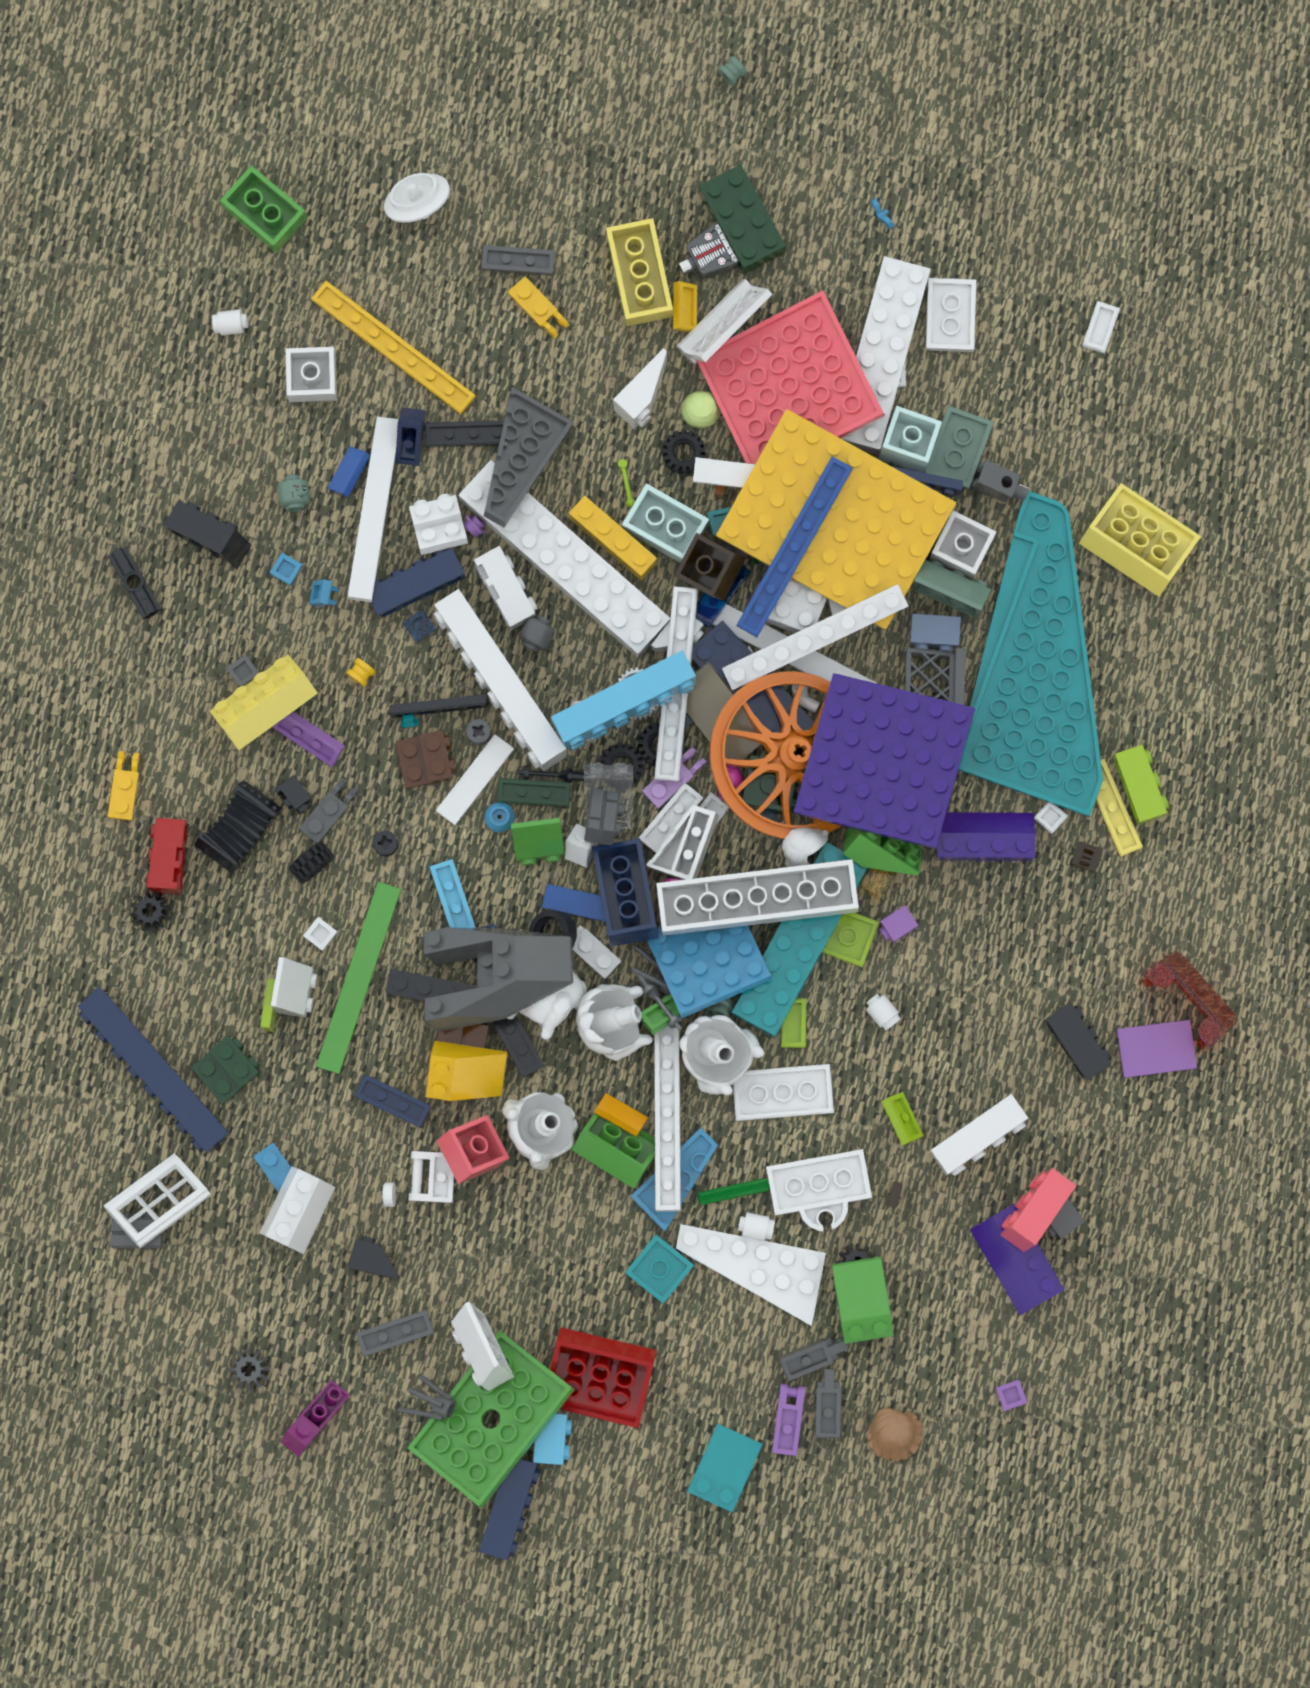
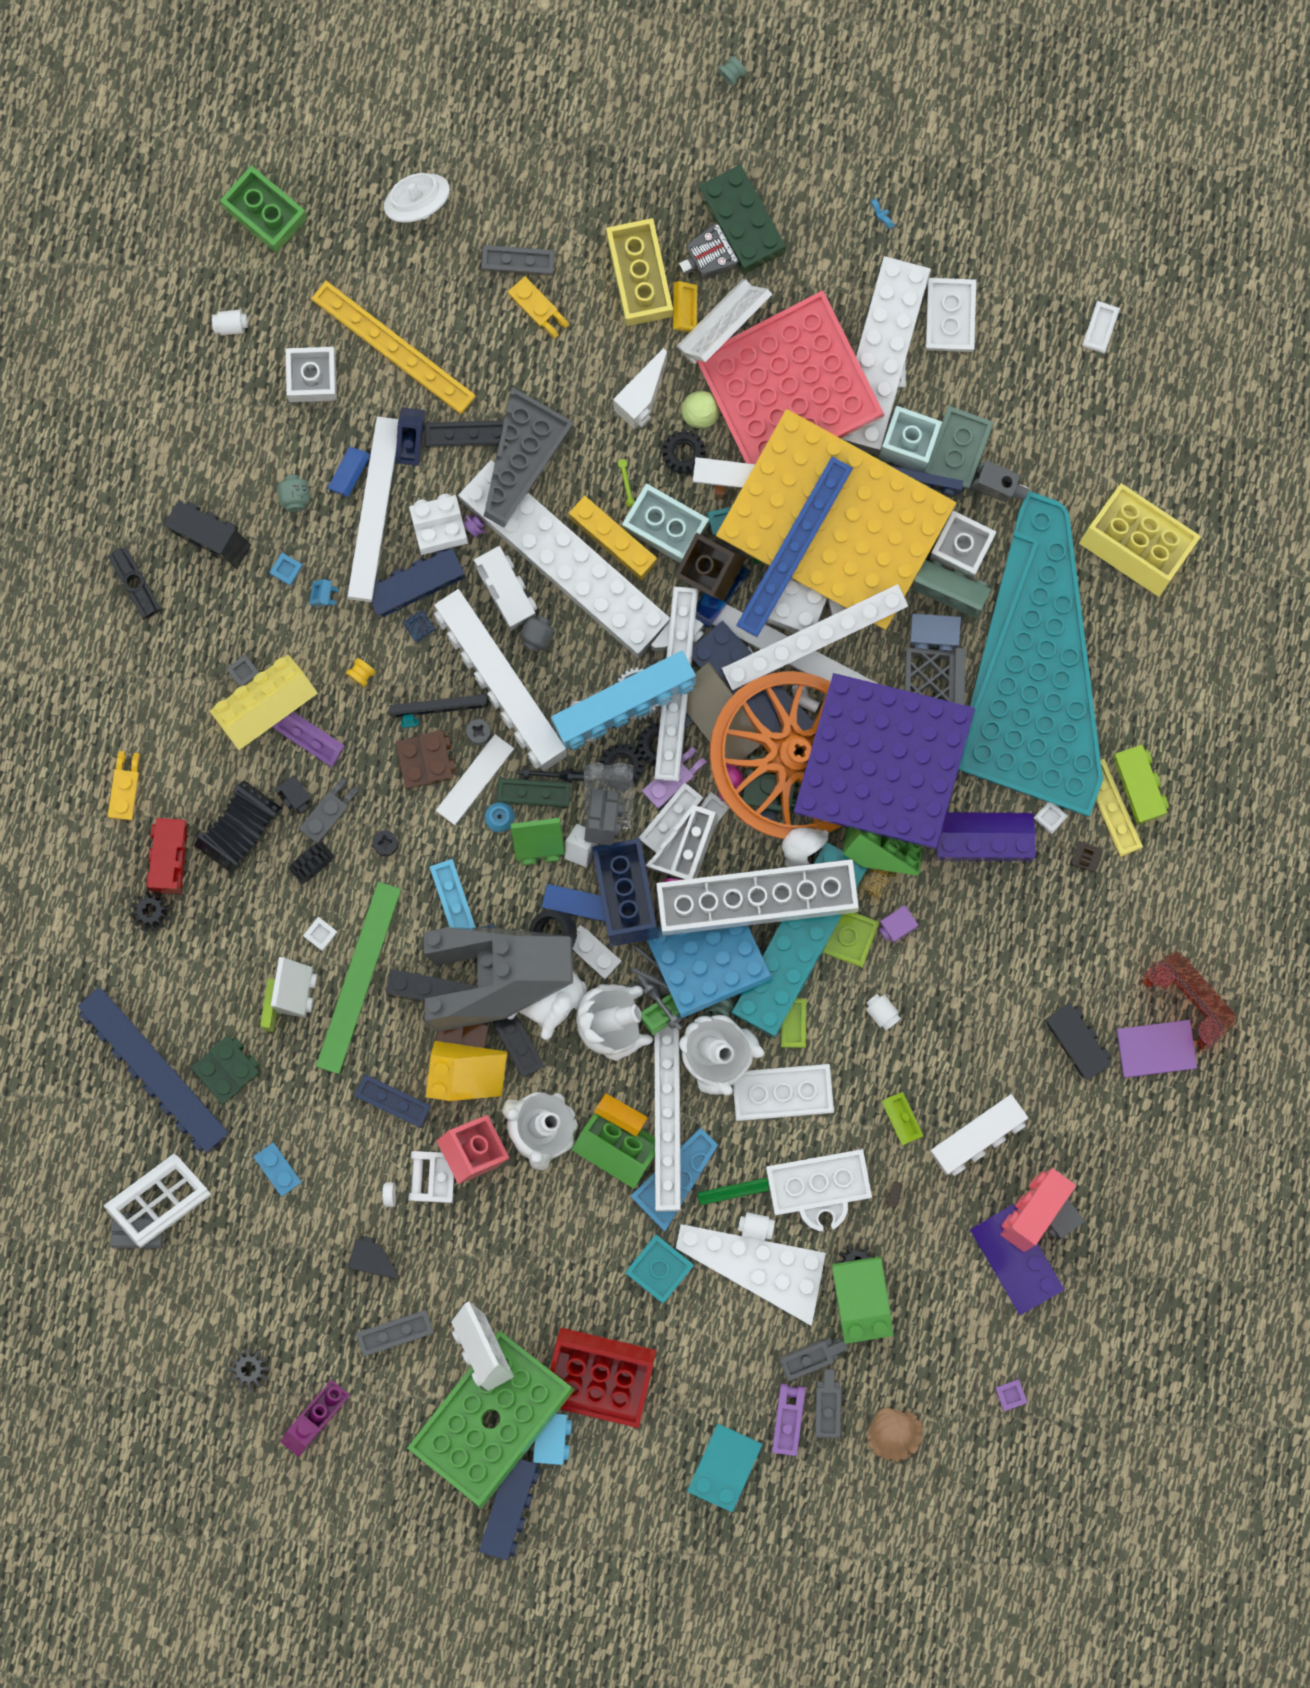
(297, 1210): white slope -> none
(442, 1405): dark grey plant -> none

